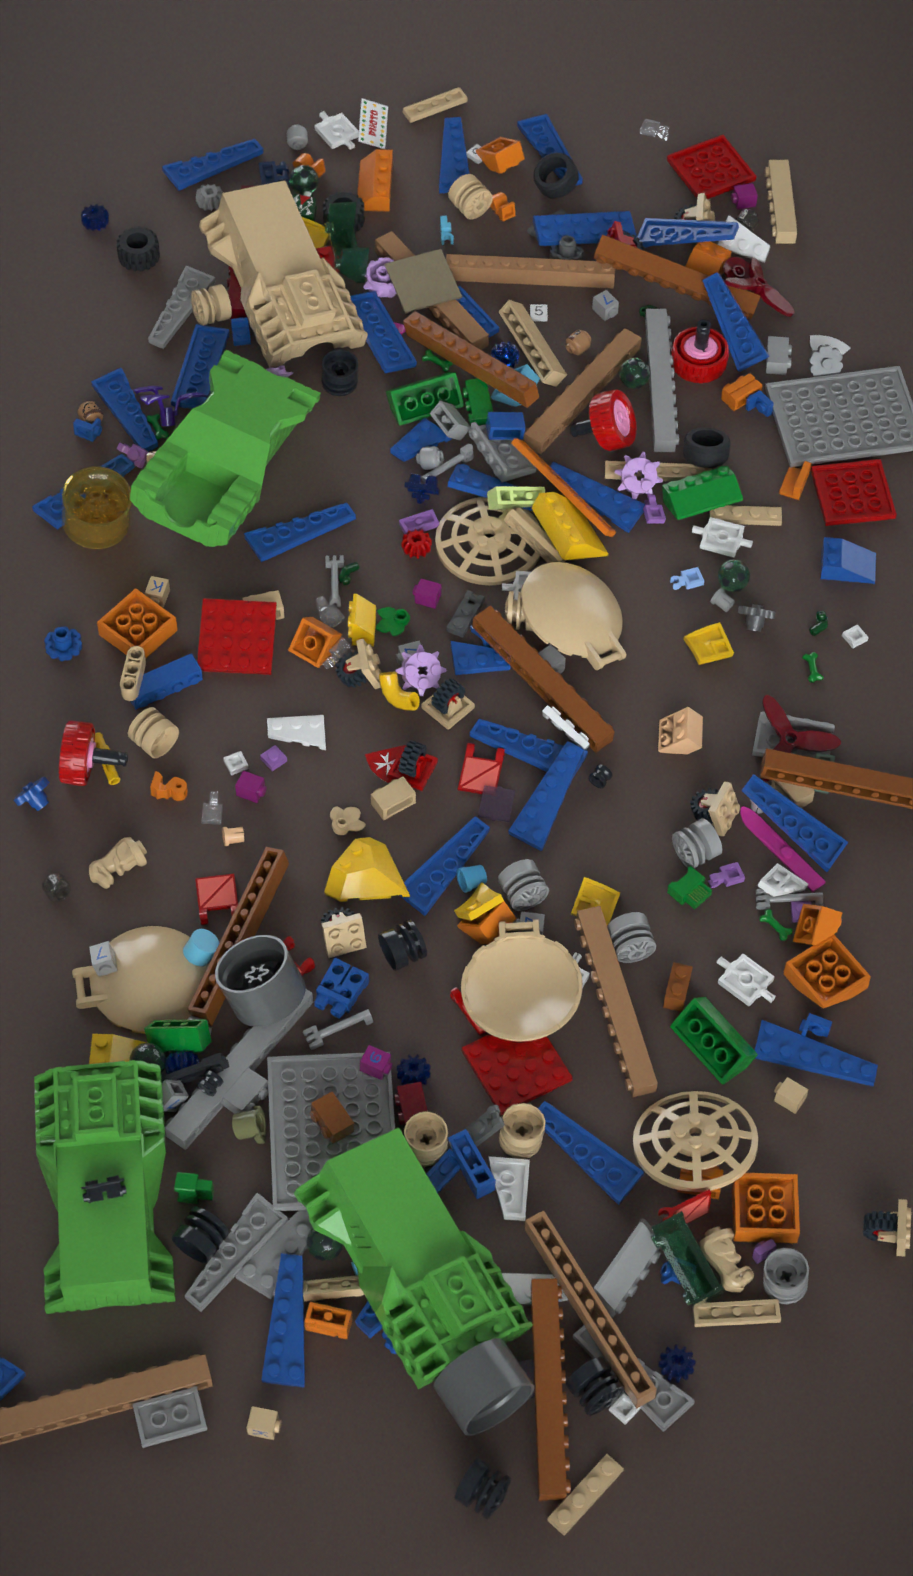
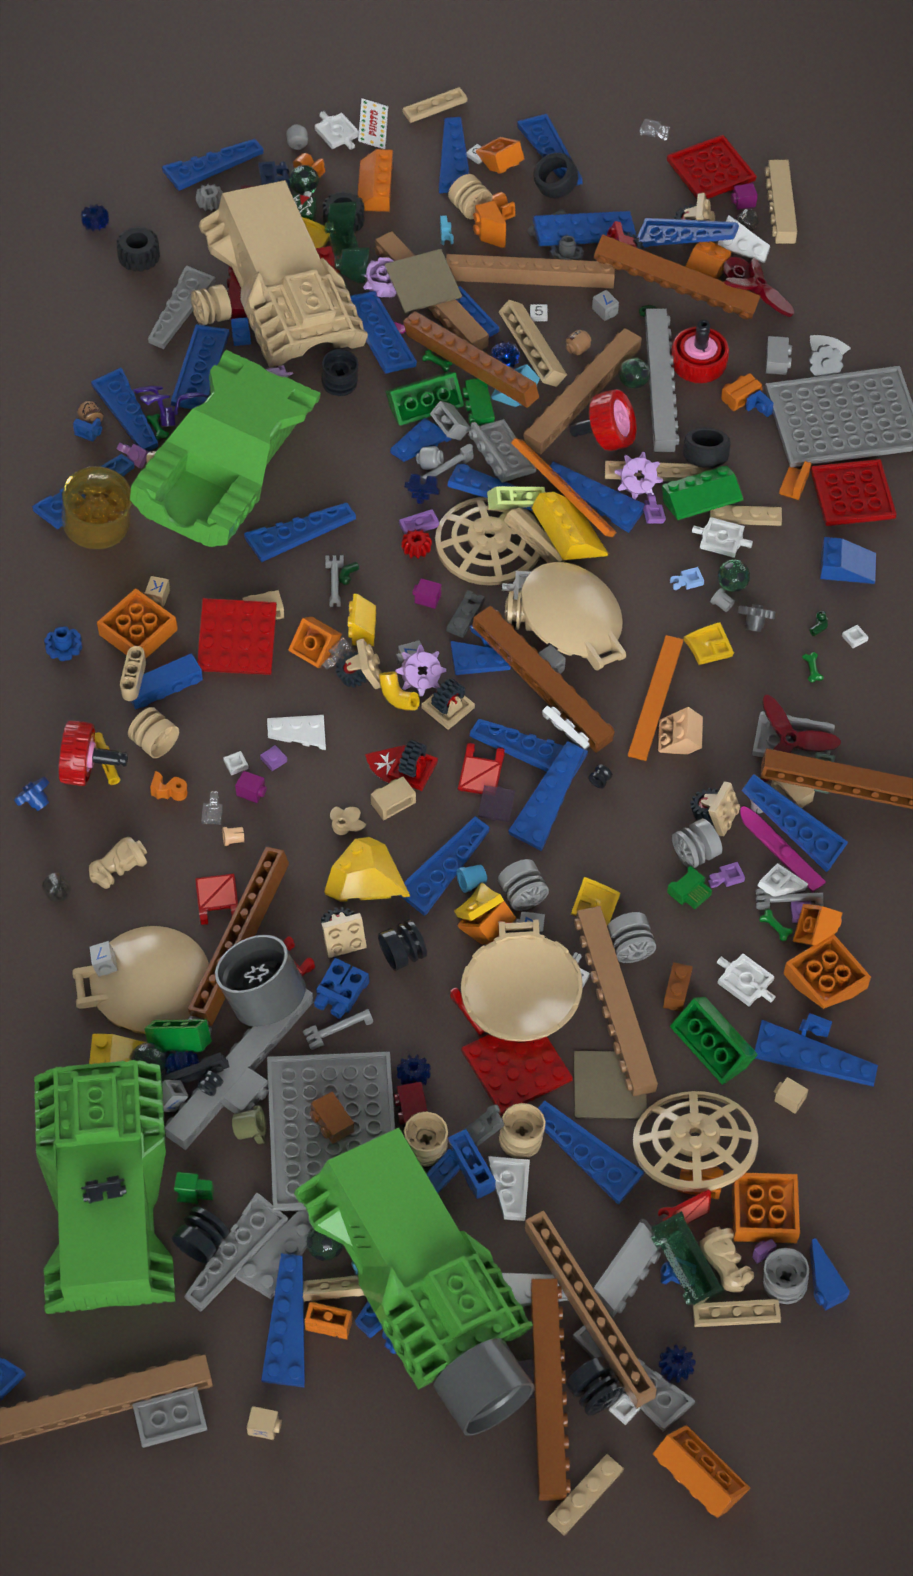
(200, 947): medium azure piece -> none
(329, 615): clear plate -> none
(376, 1062): magenta brick -> none
(391, 620): green plate -> none
(482, 1488): black wheel -> none
(490, 224): none -> orange slope
(505, 425): blue brick -> none
(602, 1088): none -> dark tan piece
(655, 698): none -> orange tile
(701, 1471): none -> orange slope
(738, 332): blue wing -> none
(827, 1283): none -> blue slope
(890, 1227): plate -> none

